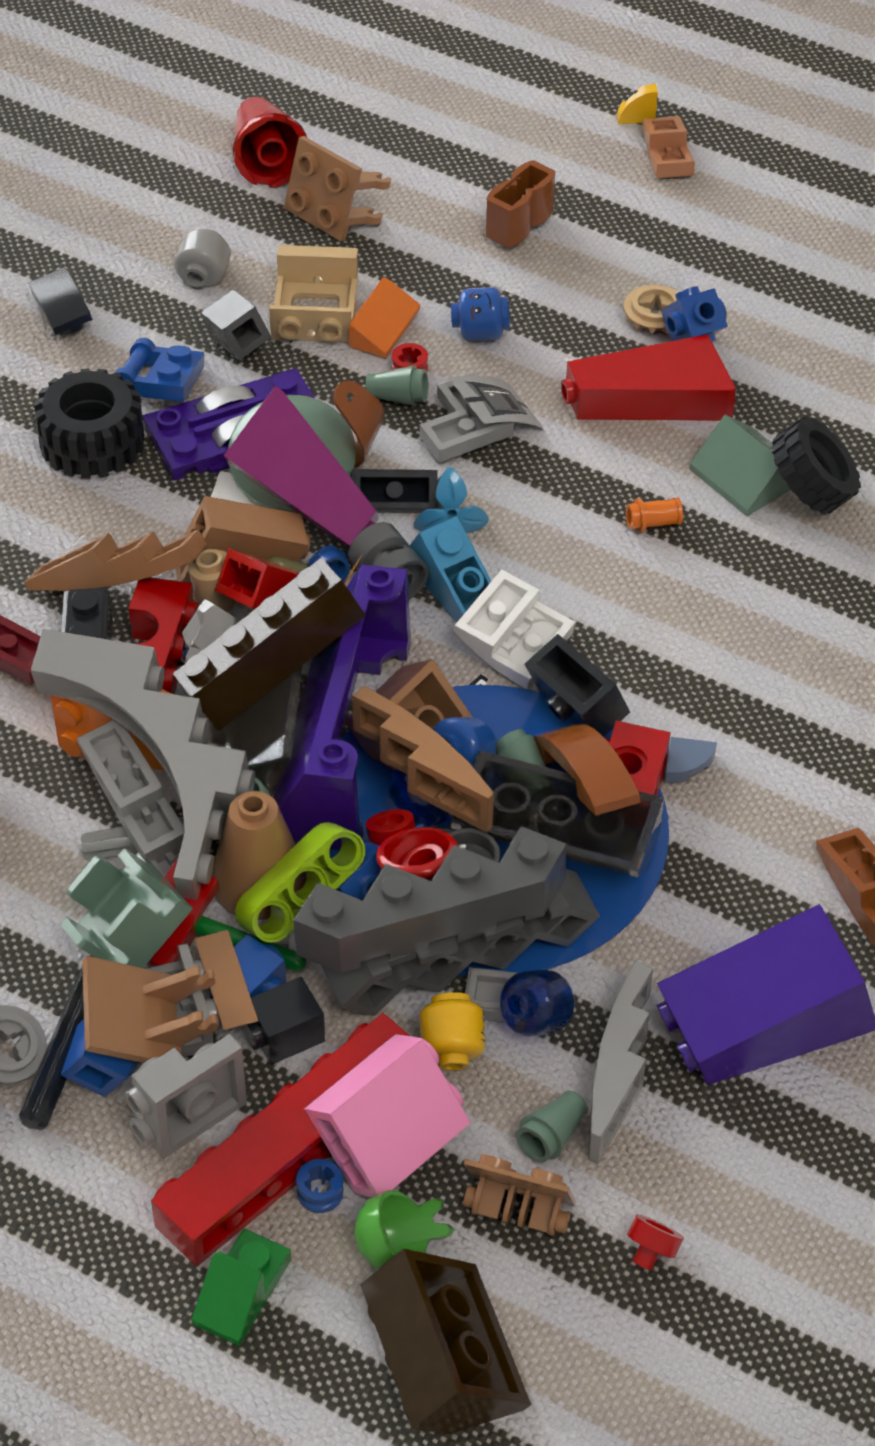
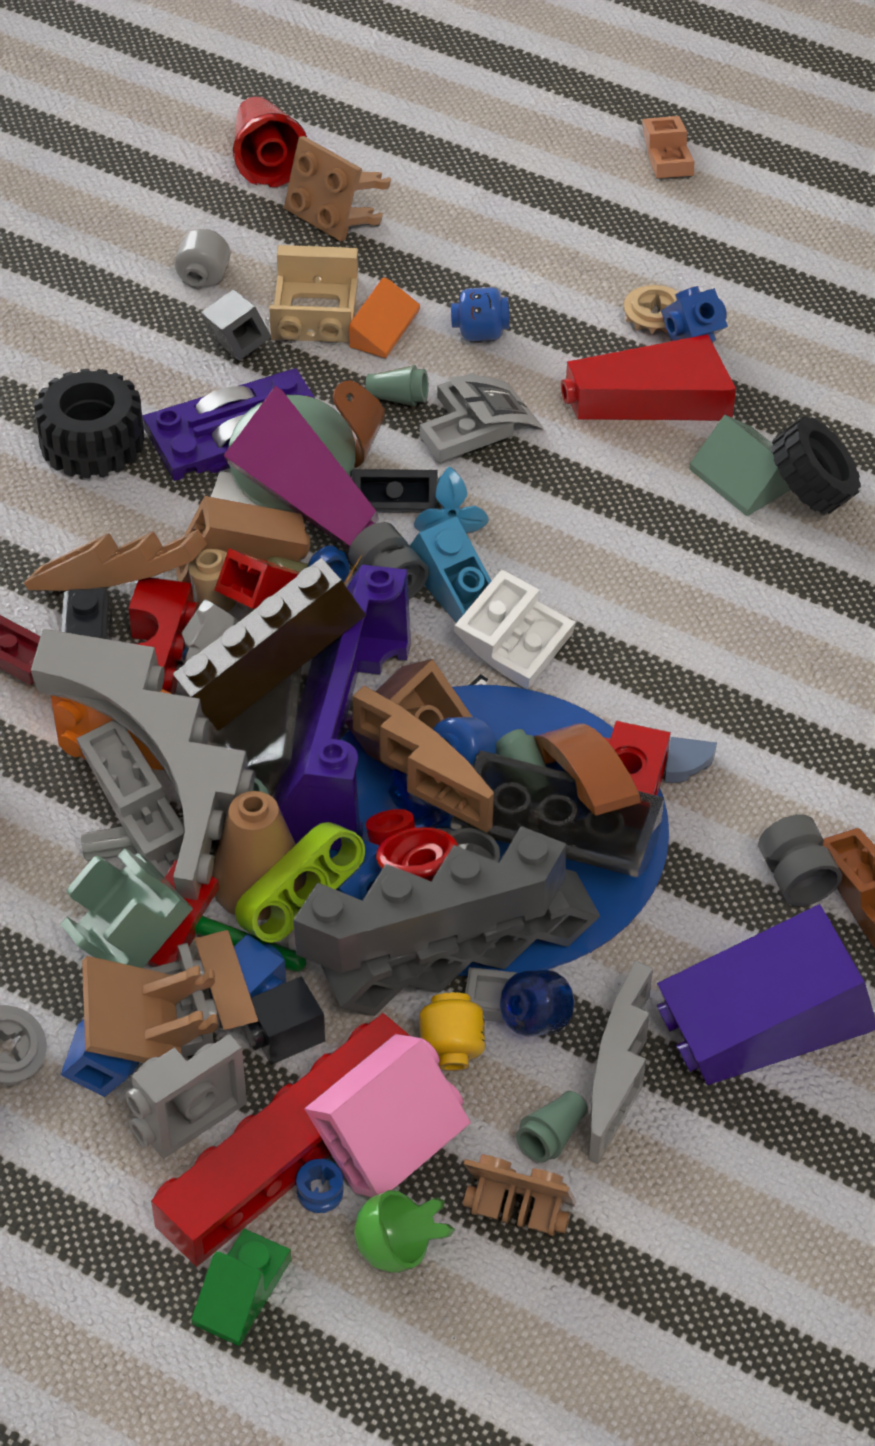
(48, 1080): black axle -> none
(60, 302): black slope -> none
(171, 374): blue plate -> none
(409, 353): red bush -> none
(443, 1342): dark brown slope -> none
(520, 203): dark orange brick -> none
(576, 687): black brick -> none
(639, 106): yellow tile -> none
(653, 513): orange pin -> none
(653, 1240): red tile -> none
(799, 860): none -> dark grey wheel

